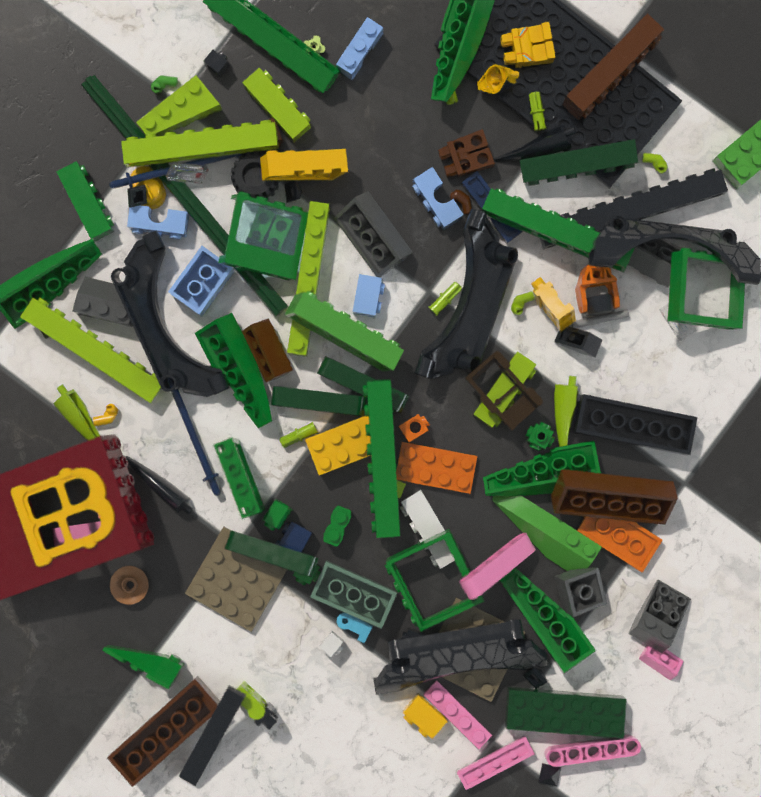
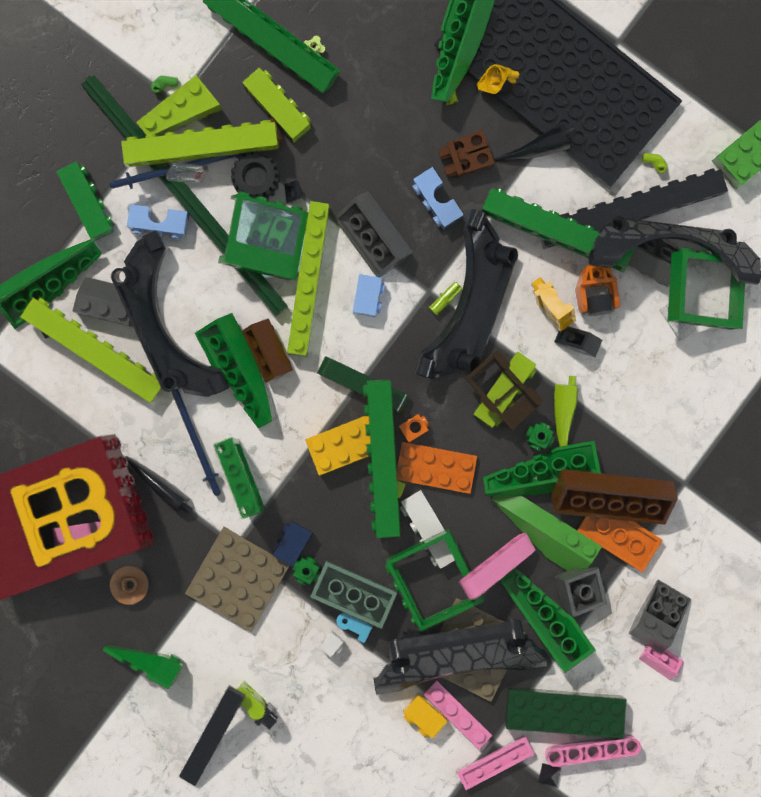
(76, 413): lime piece -> none
(108, 417): yellow arm -> none
(137, 196): black slope -> none
(154, 188): yellow piece -> none
(164, 731): reddish brown brick -> none
(201, 281): light blue brick -> none
(216, 62): black plate -> none
(271, 553): dark green beam -> none
(276, 515): green brick -> none
(298, 435): lime axle -> none
(303, 165): yellow wedge -> none
(318, 401): dark green beam -> none
(339, 520): green brick -> none
(344, 332): bright green brick -> none
(363, 41): light blue arch -> none
(462, 198): reddish brown arm -> none
(479, 191): dark blue plate -> none
(519, 302): lime arm -> none
(529, 46): yellow hips -> none
(535, 677): black slope -> none
(537, 111): lime axle -> none
(579, 161): dark green brick -> none
(600, 319): light grey bar -> none
(612, 67): reddish brown brick -> none
(635, 424): black brick -> none

